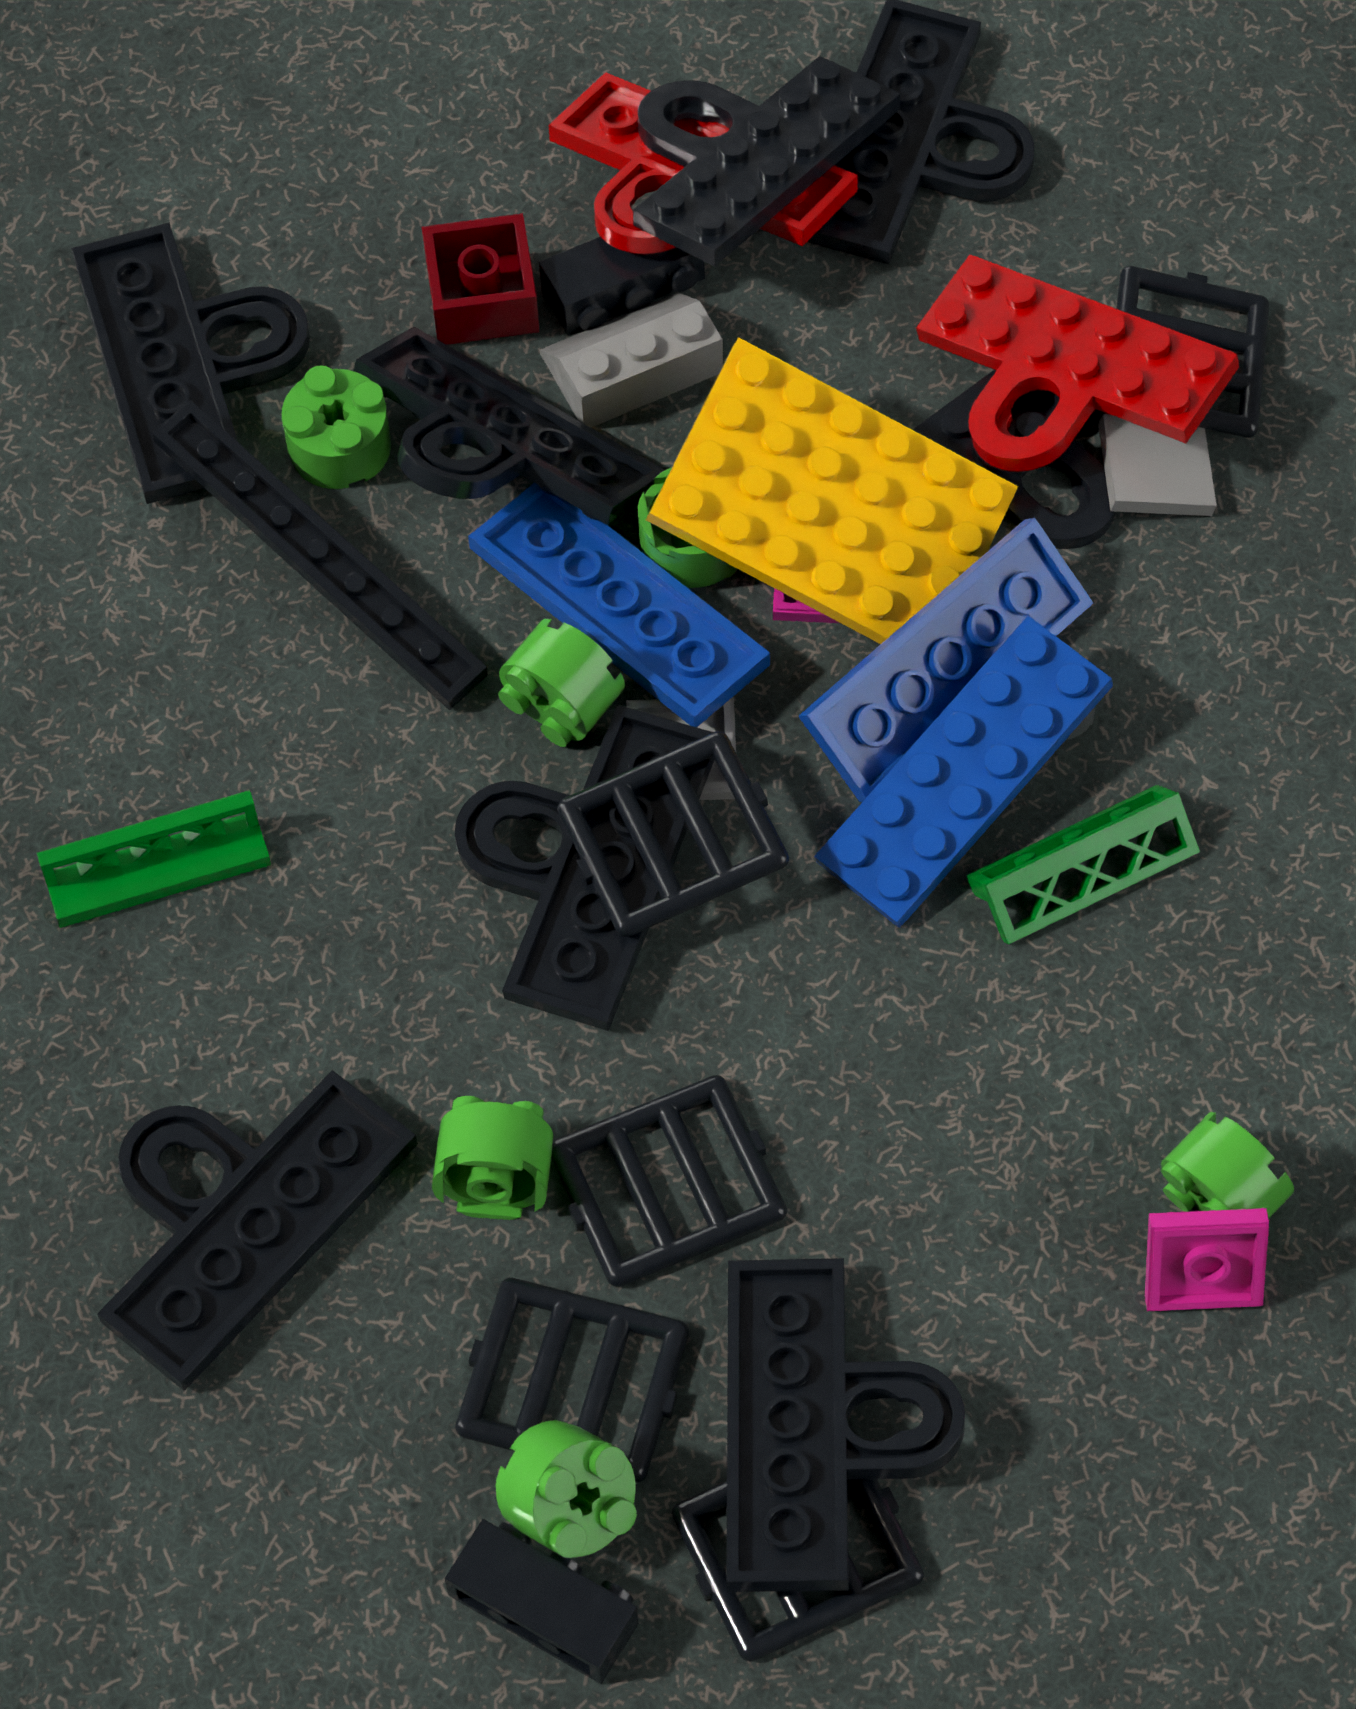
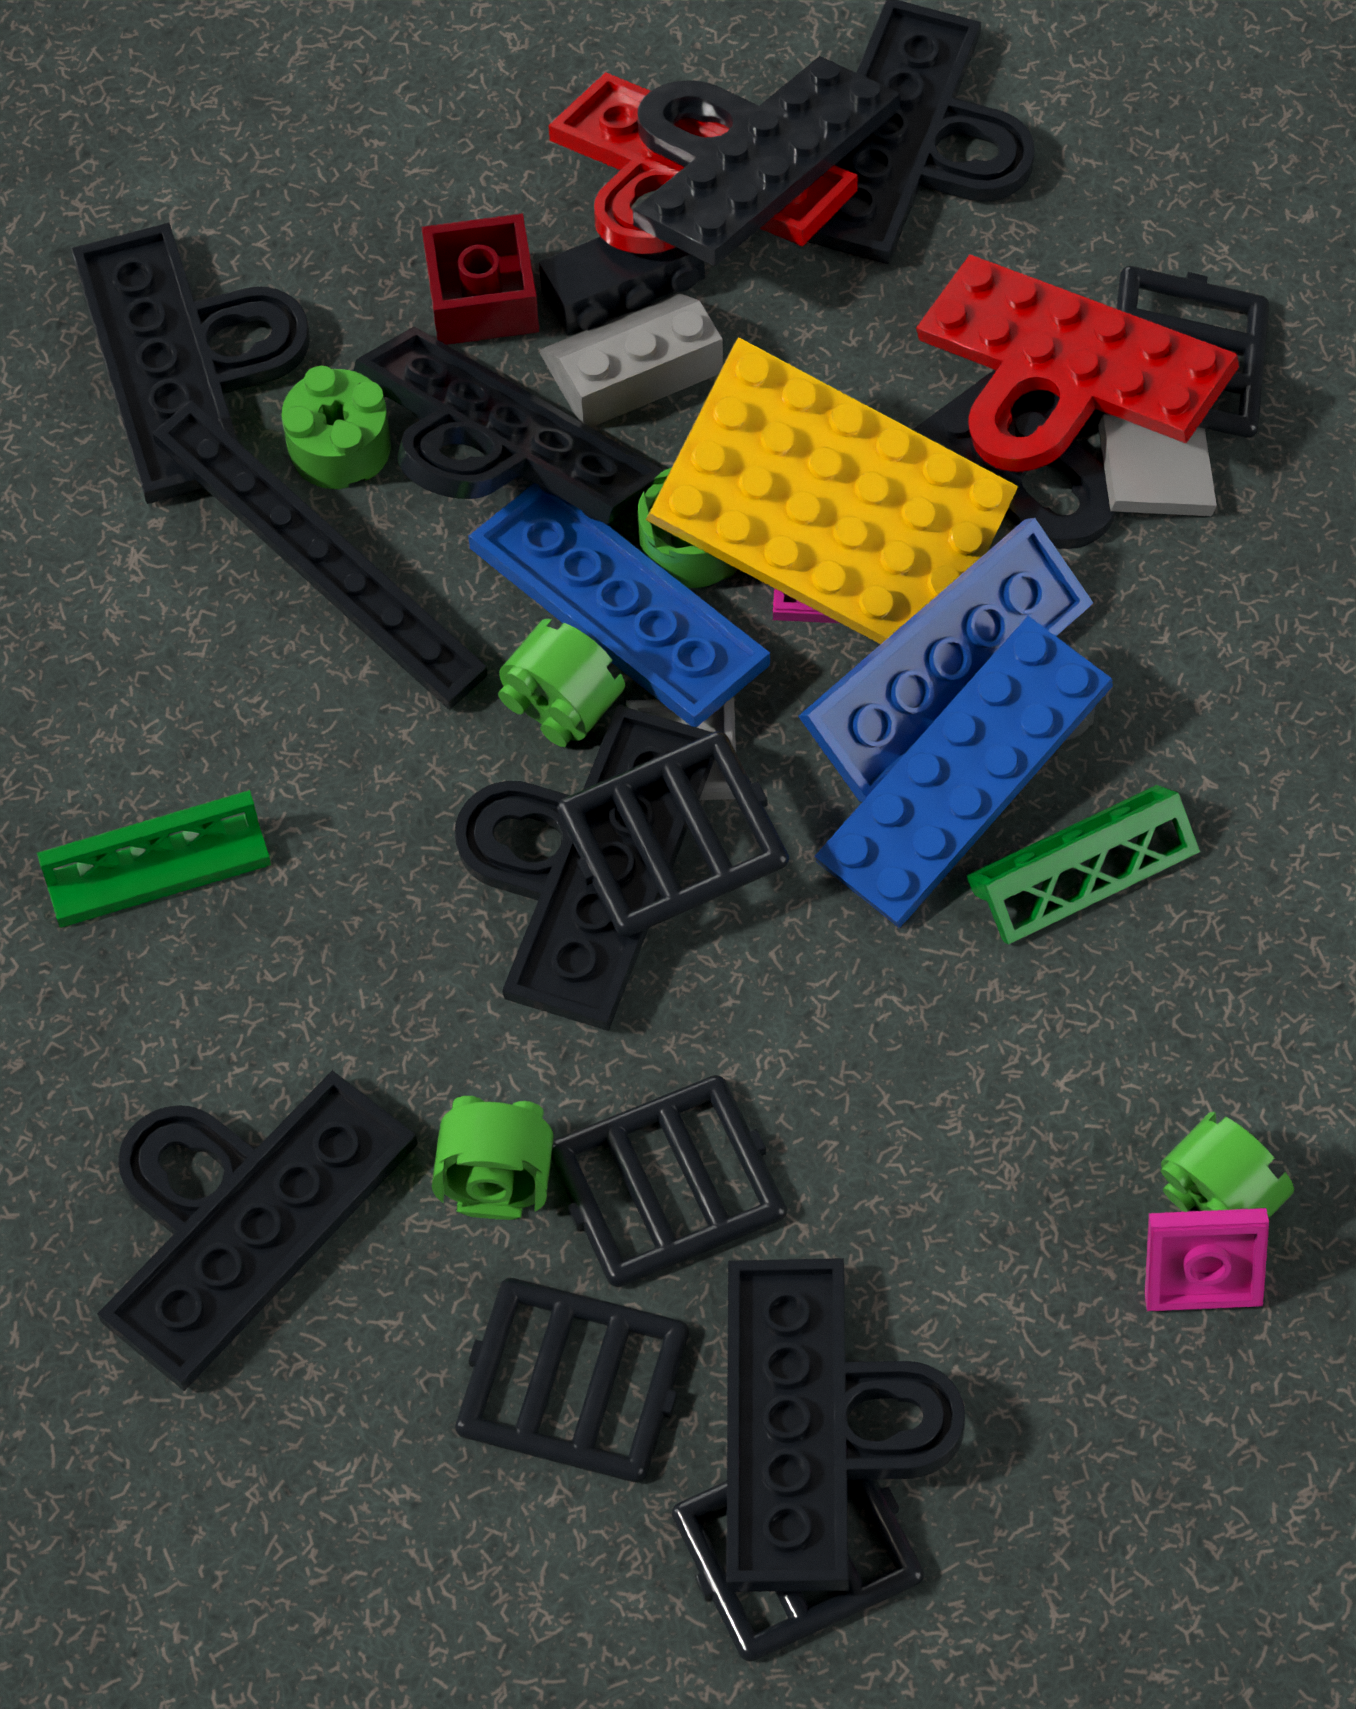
(543, 1599): black brick -> none
(567, 1489): bright green brick -> none

